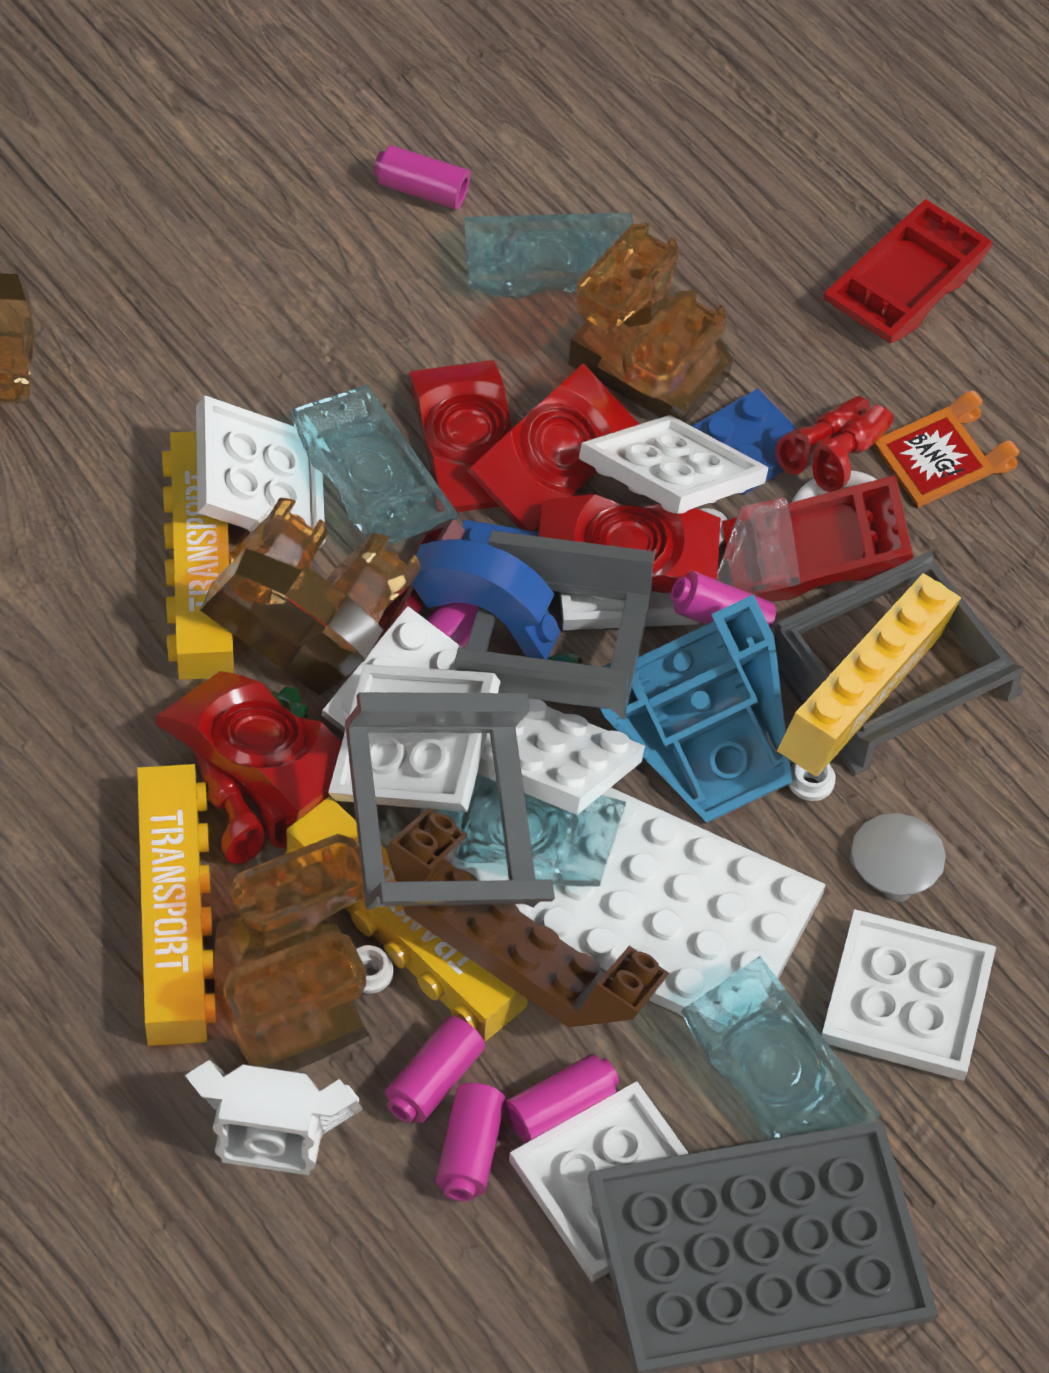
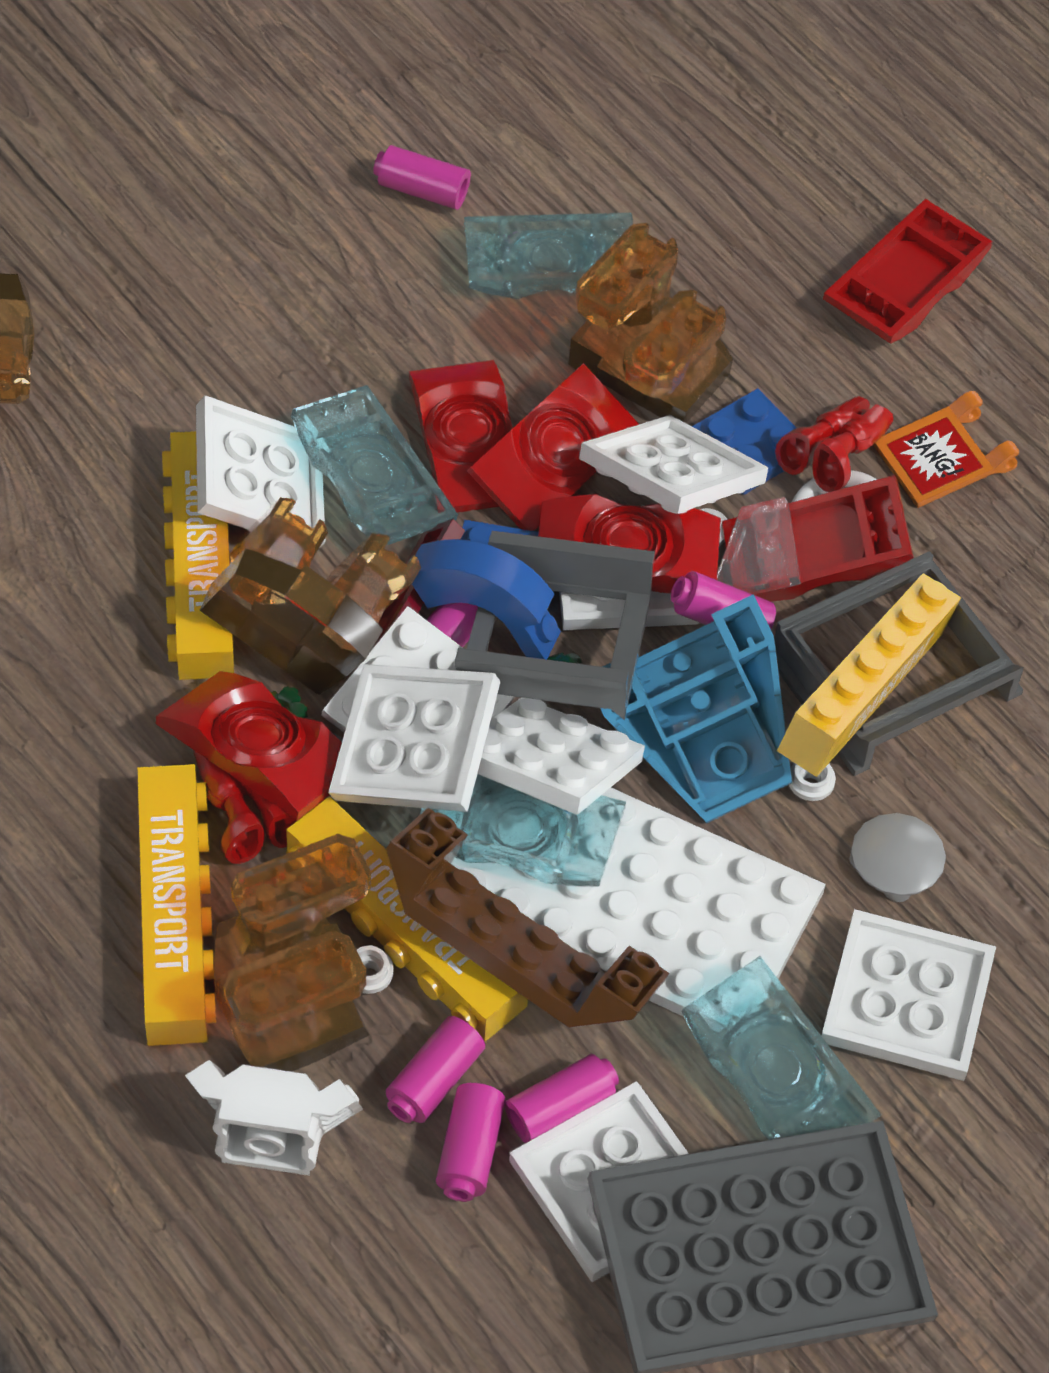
(445, 714): dark grey piece -> none

